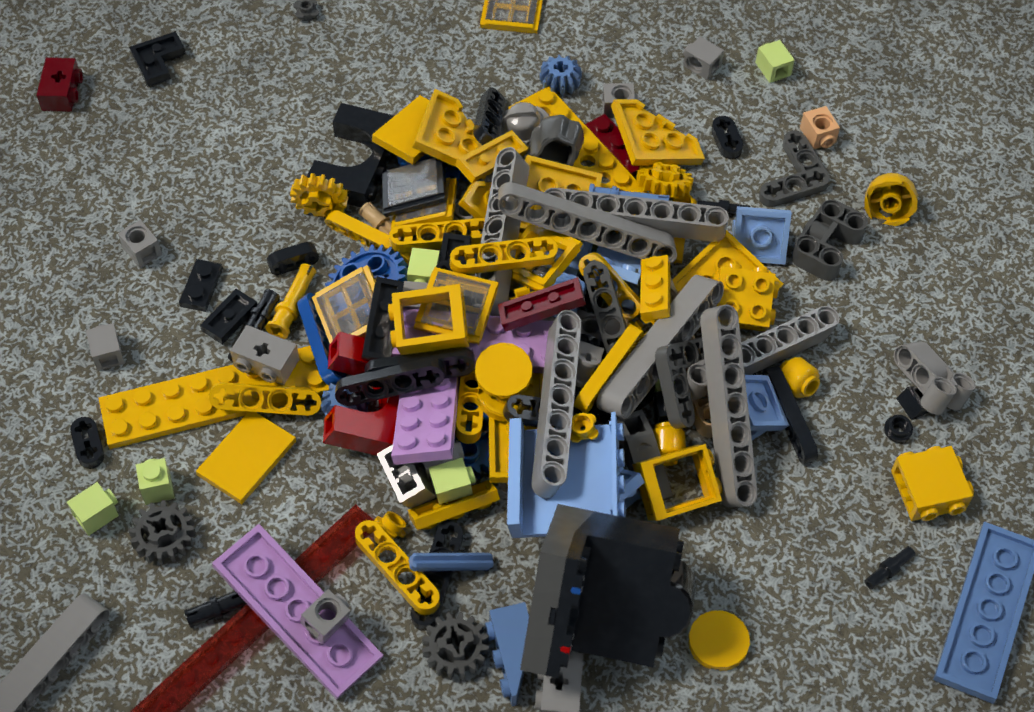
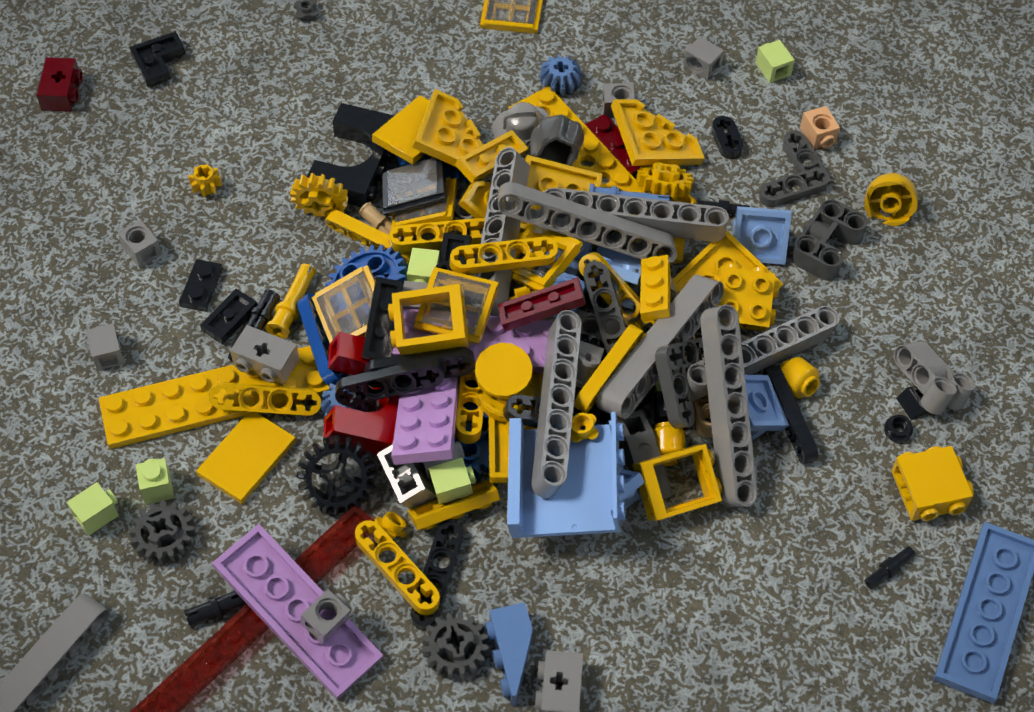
(80, 443): black beam -> none
(205, 180): none -> yellow gear
(292, 257): black beam -> none
(348, 477): none -> black gear
(450, 561): medium blue axle -> none
(489, 116): black beam -> none
(606, 591): black piece -> none
(719, 640): yellow tile -> none

